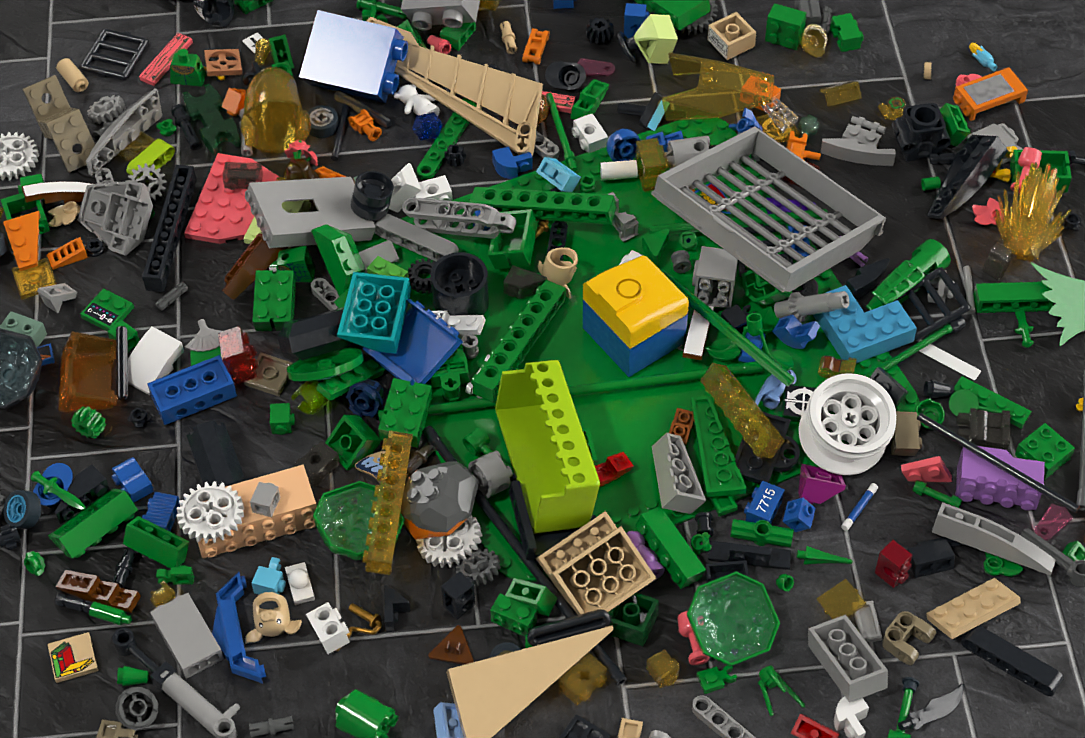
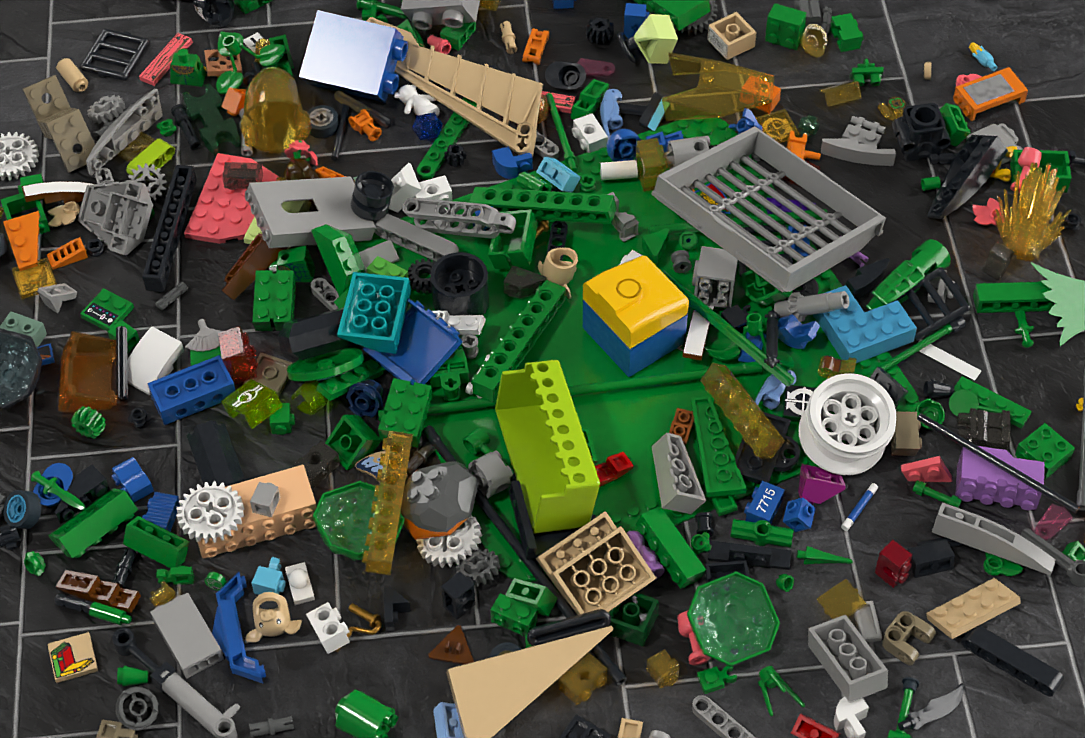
(215, 581): none -> green tile
(231, 44): none -> green plant
(253, 402): none -> clear neon green panel
(531, 182): none -> green axle
(610, 111): none -> medium blue animal
(772, 339): none -> black wheel
(779, 120): clear slope -> none
(867, 71): none -> green hips
(969, 289): light grey bar -> none

